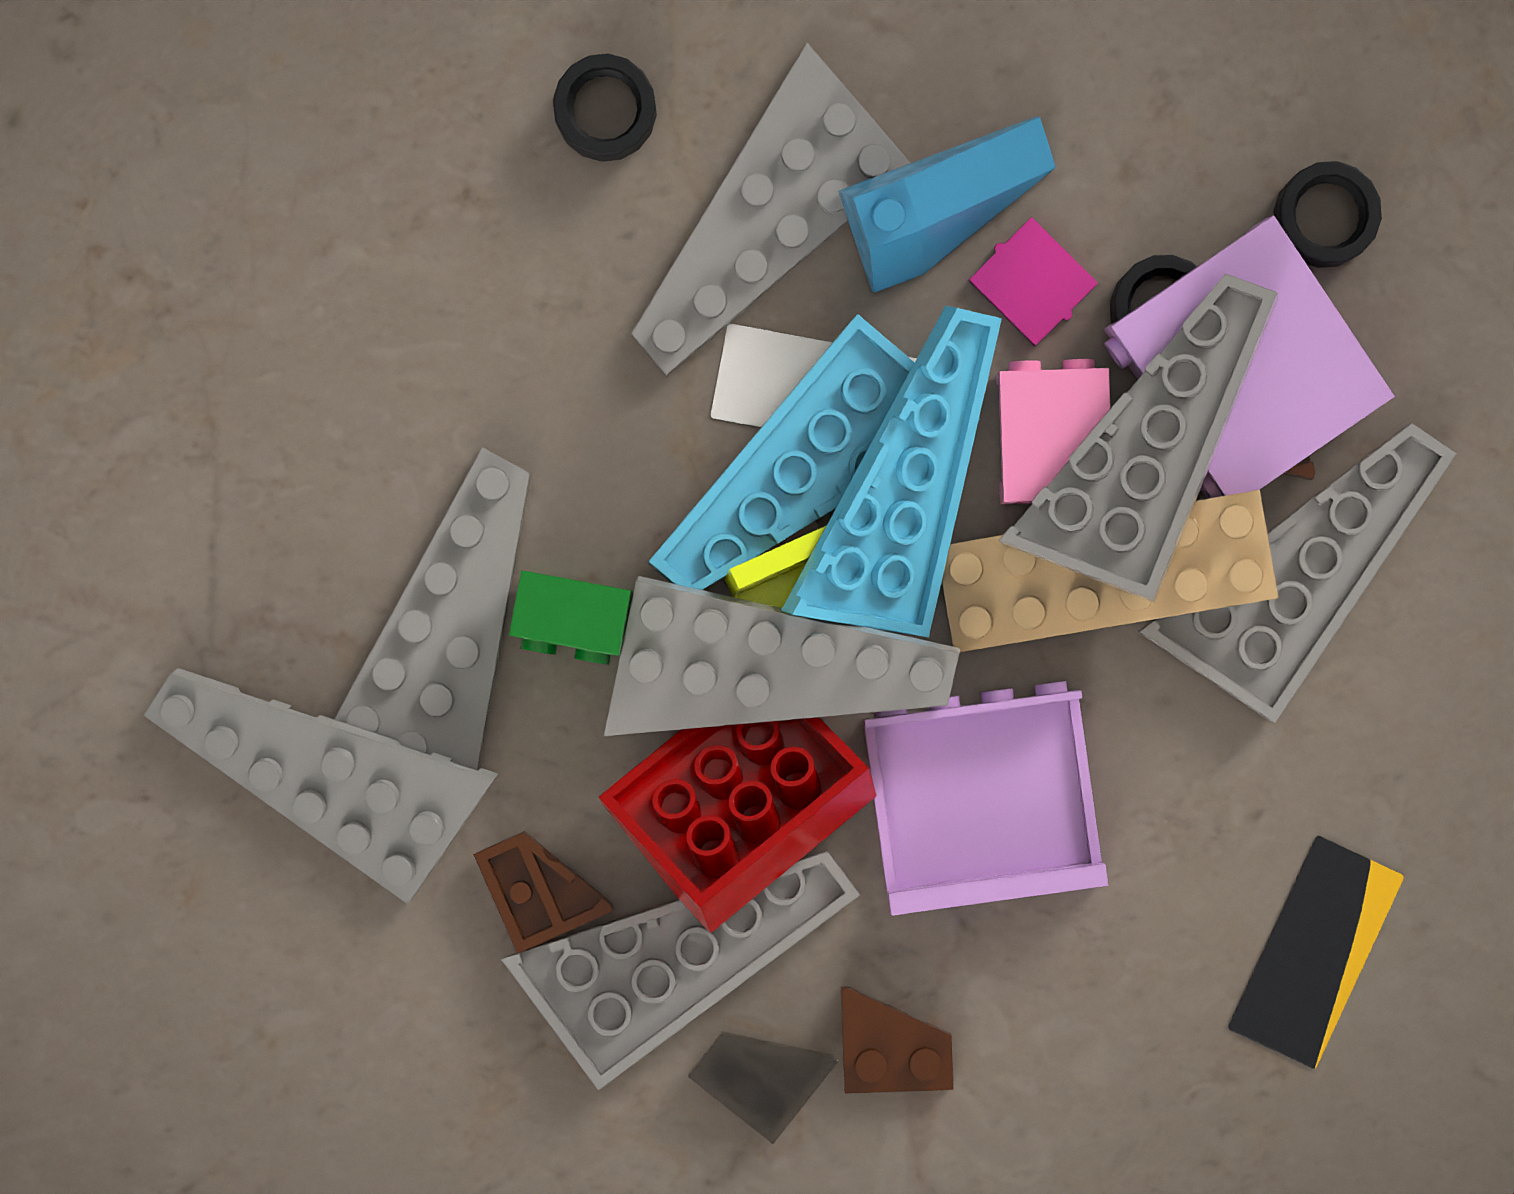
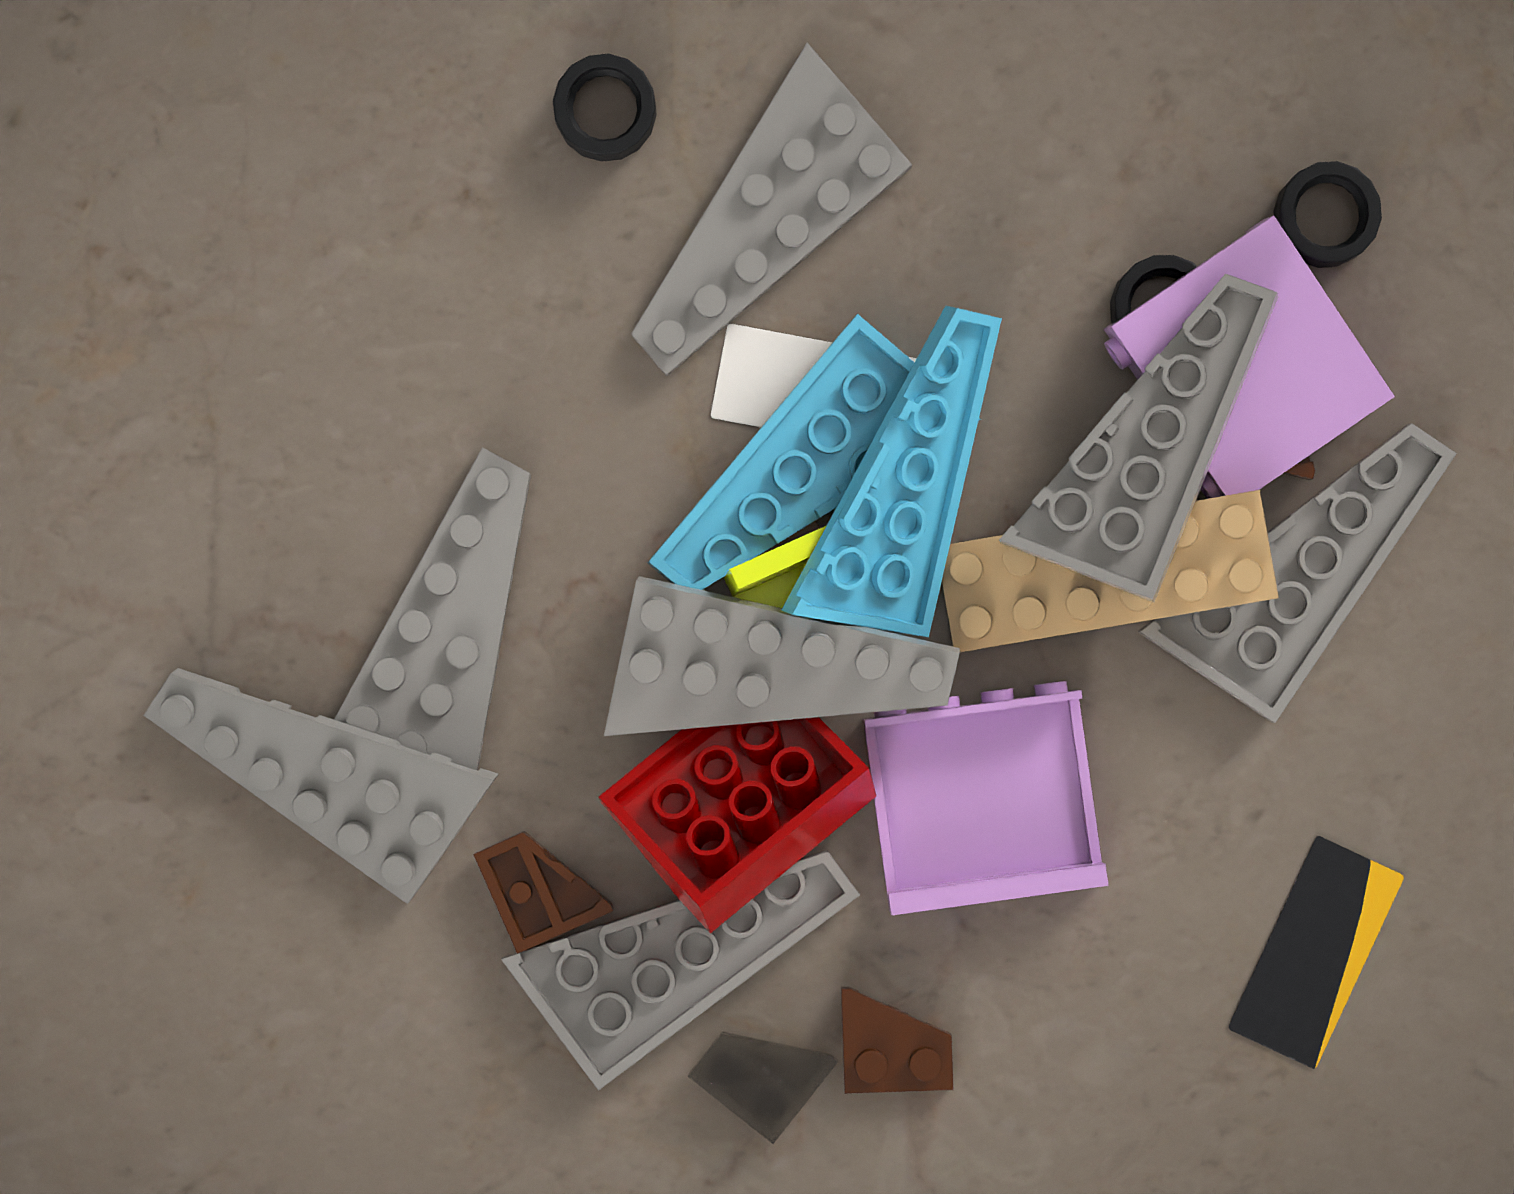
(570, 614): green brick -> none
(932, 206): dark azure wedge -> none
(1033, 281): dark pink piece -> none
(1045, 421): bright pink panel -> none

